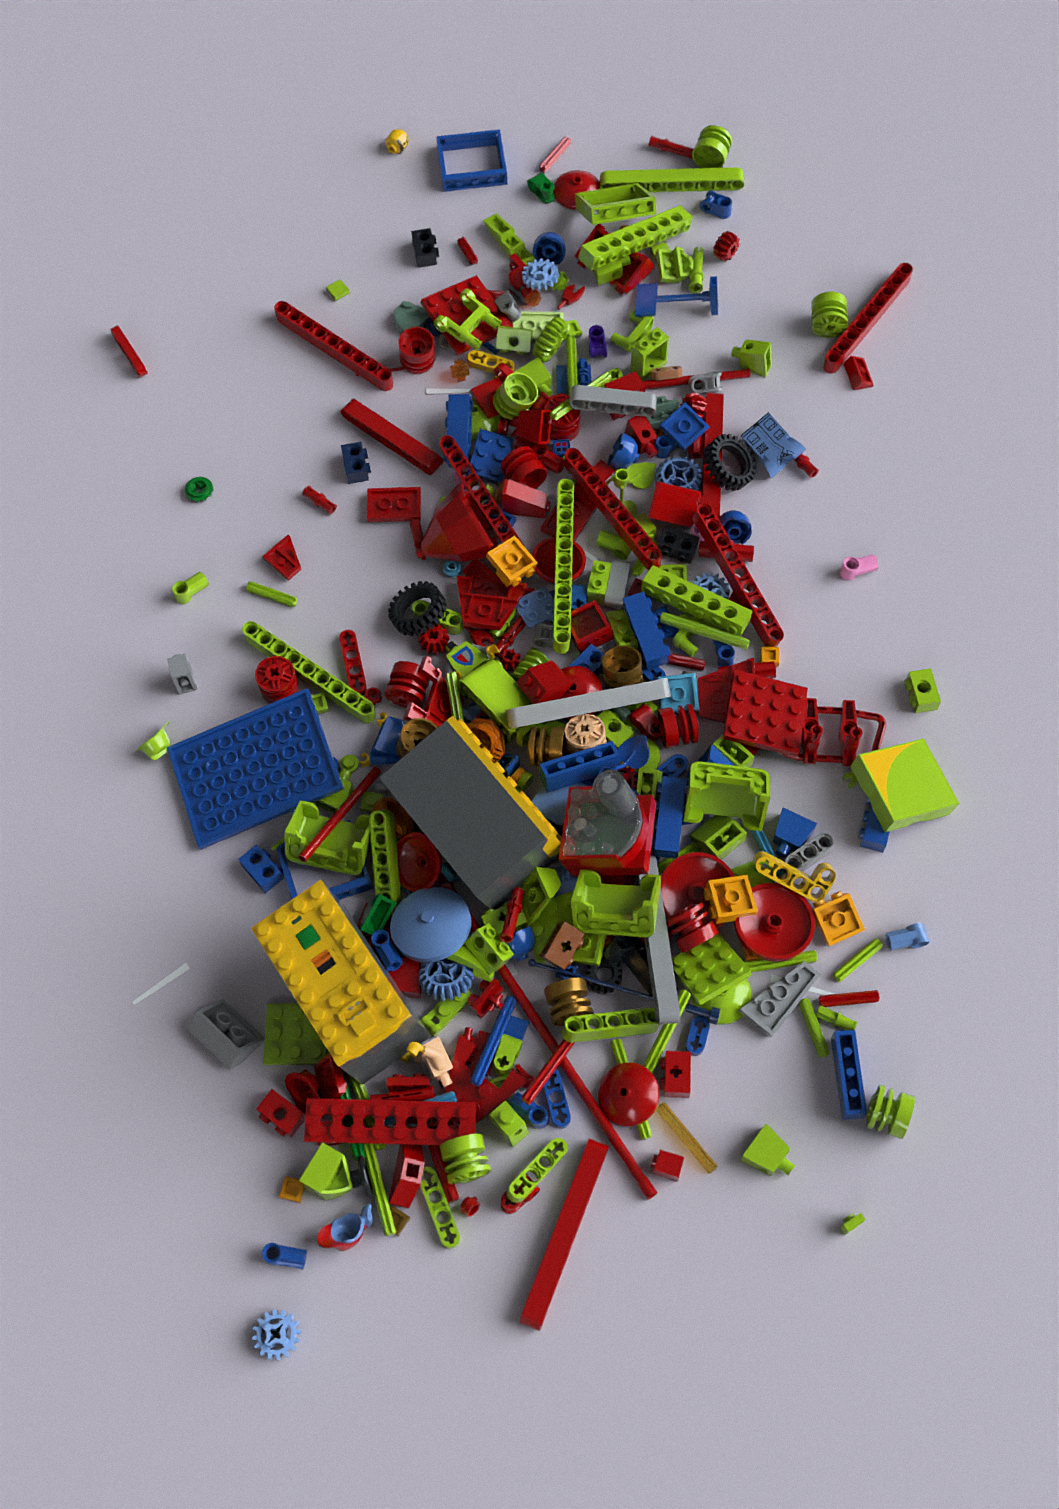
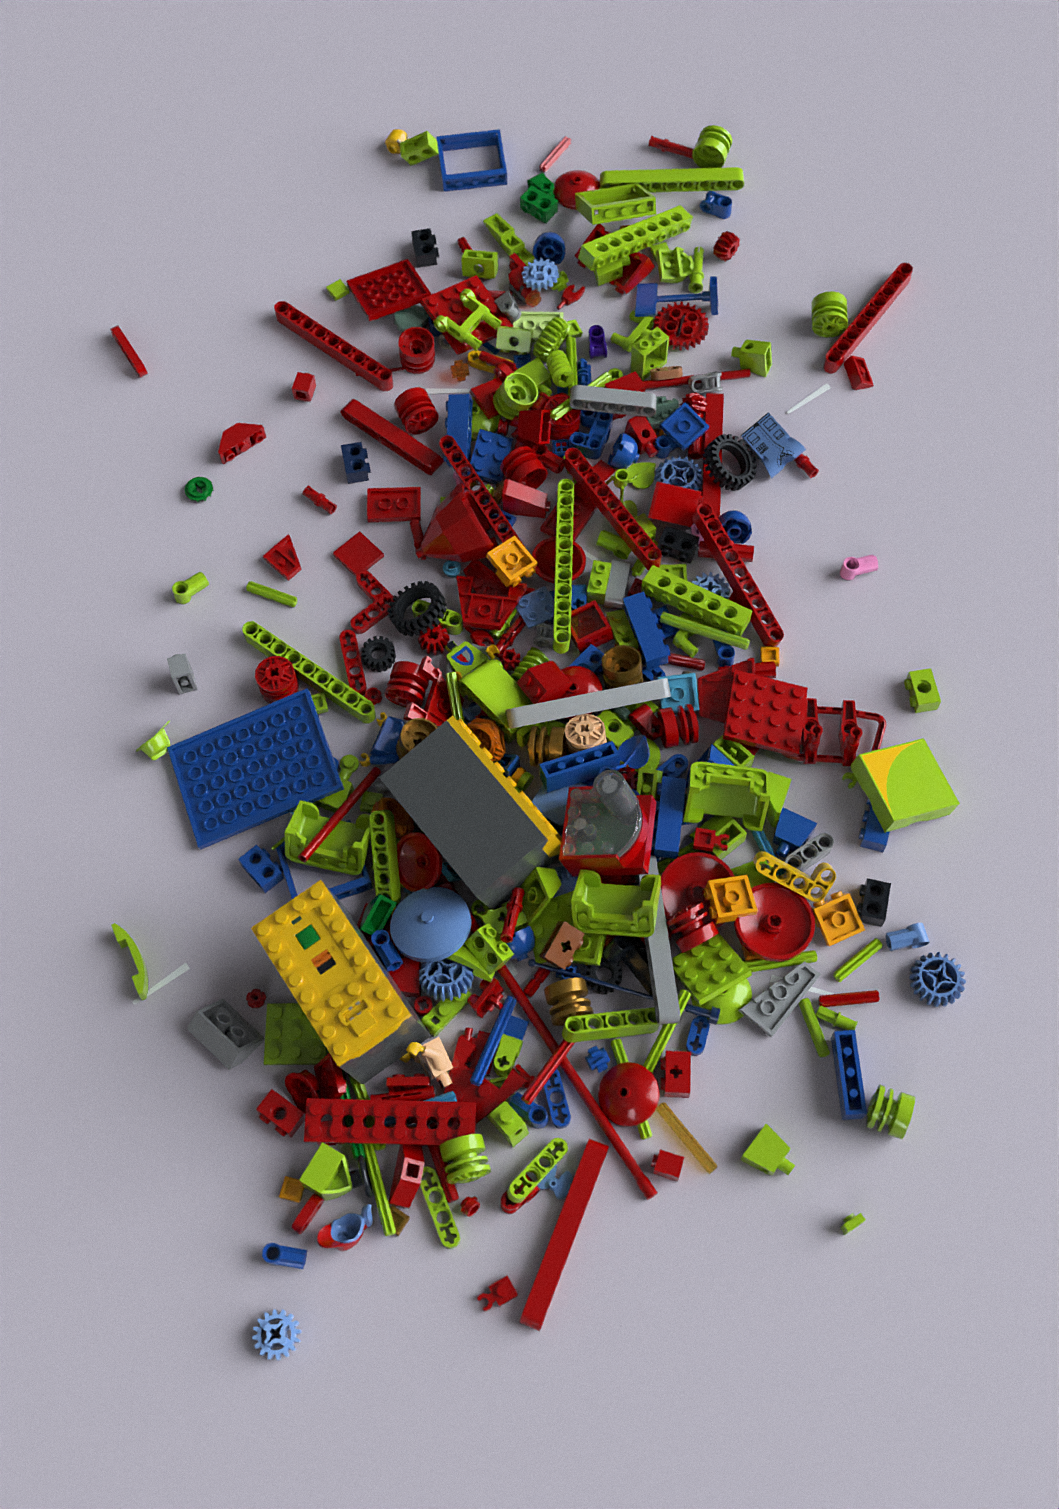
(141, 979): none -> lime slope
(239, 439): none -> red slope
(256, 1003): none -> red plate
(304, 387): none -> red brick
(307, 1213): none -> red beam
(358, 554): none -> red tile
(376, 644): none -> black tyre
(378, 600): none -> red beam
(388, 289): none -> red plate
(416, 410): none -> red wheel
(419, 148): none -> lime brick
(420, 999): none -> red bush
(478, 904): none -> lime bush
(488, 261): none -> lime brick
(494, 360): none -> red piece
(501, 1292): none -> red plate
(521, 360): none -> blue tile
(534, 984): none -> red piece
(538, 204): none -> green brick
(559, 368): none -> lime piece
(560, 1187): none -> medium blue piece
(592, 444): none -> blue beam
(597, 1059): none -> blue gear
(692, 330): none -> red gear
(706, 840): none -> red plate
(778, 790): none -> lime slope
(821, 390): none -> white sticker
(877, 903): none -> black brick
(954, 983): none -> medium blue gear

